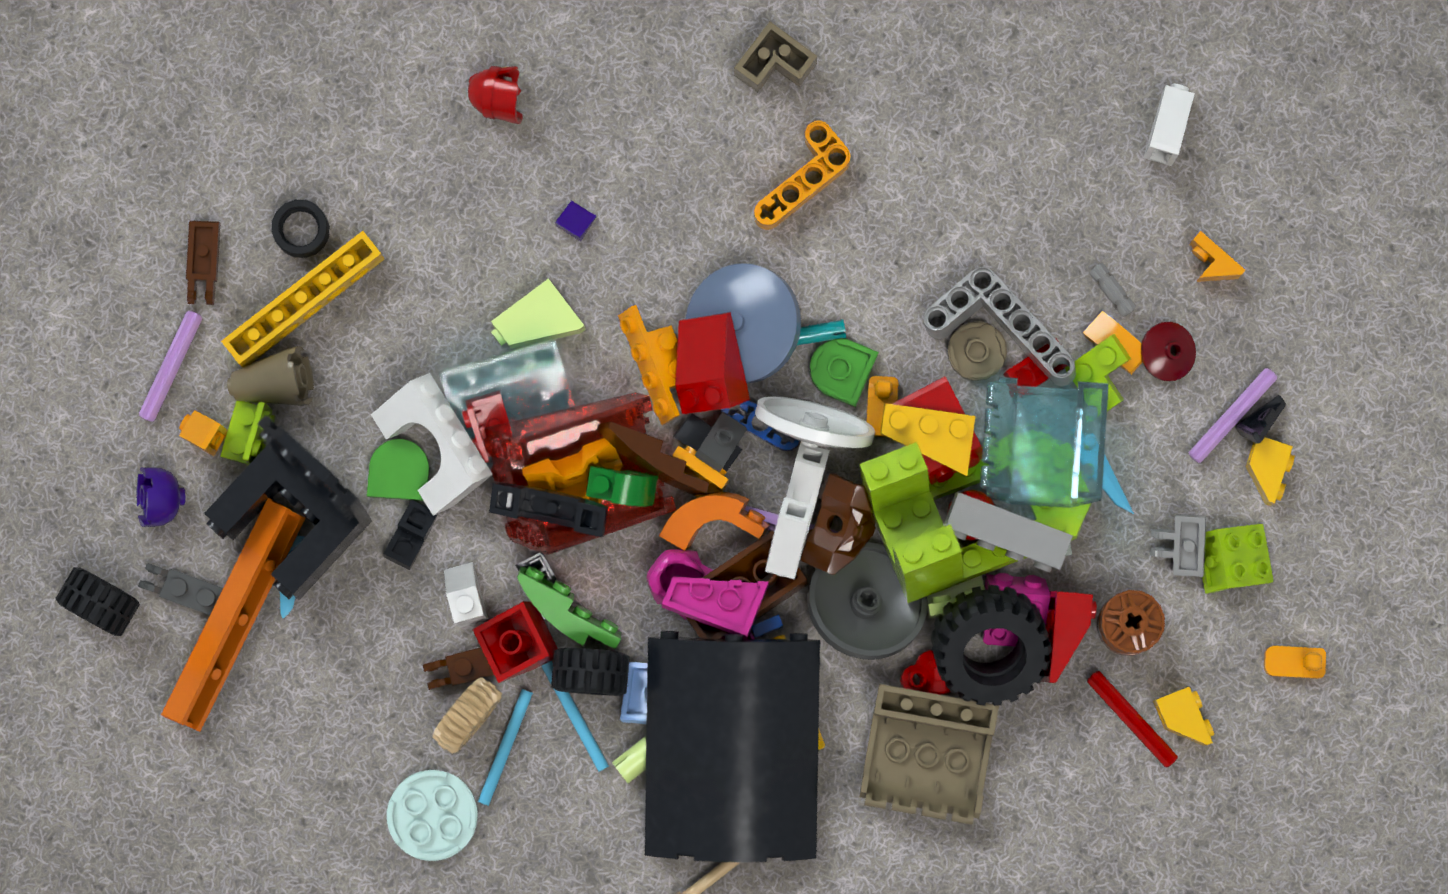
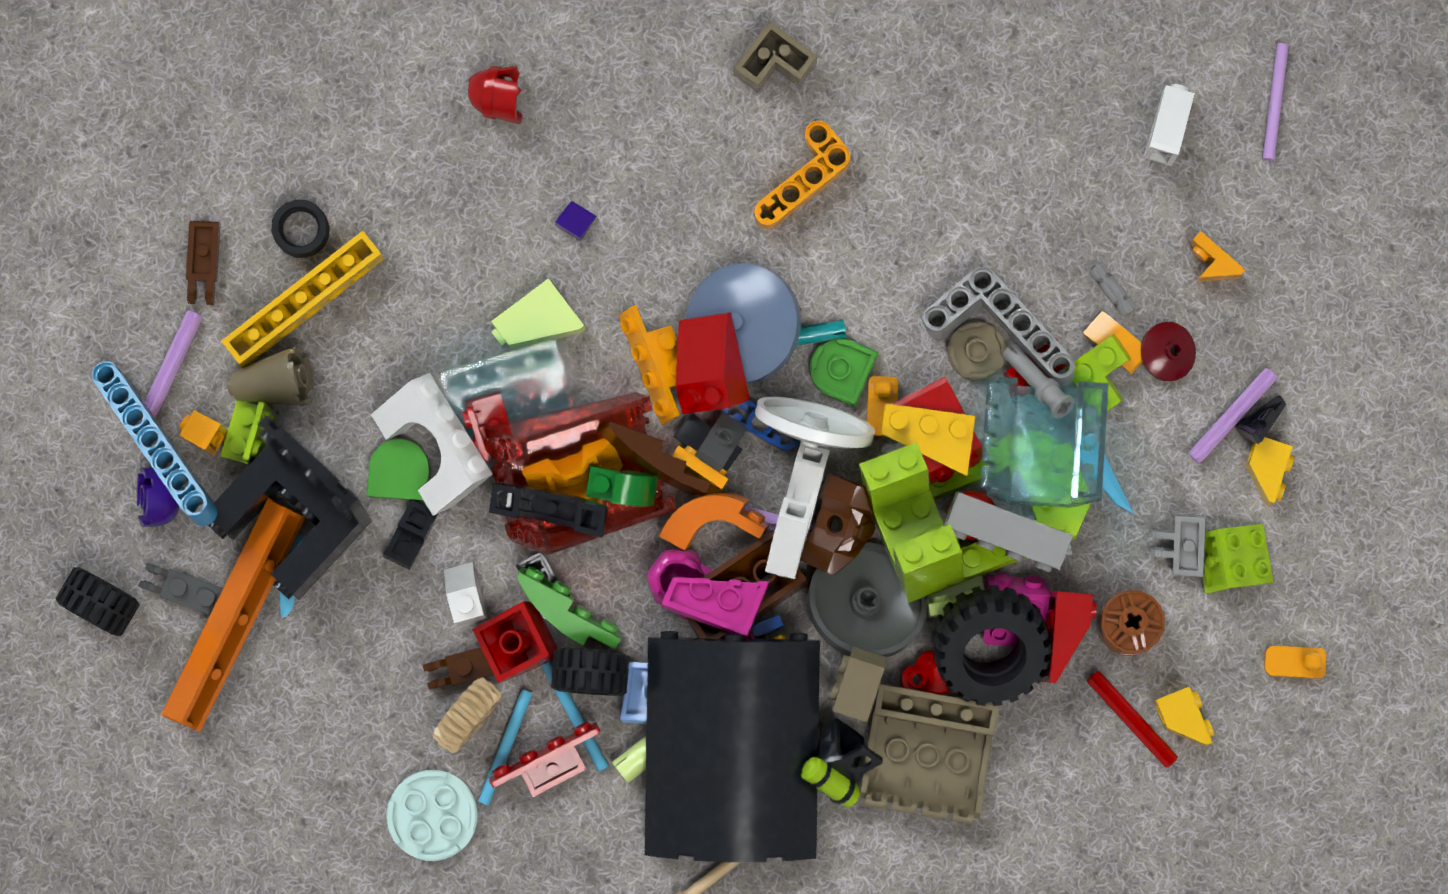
(162, 452): none -> dark azure beam
(550, 765): none -> bracket
(839, 763): none -> black piece
(858, 683): none -> dark tan brick
(1045, 388): none -> light grey pin
(1275, 102): none -> lavender bar

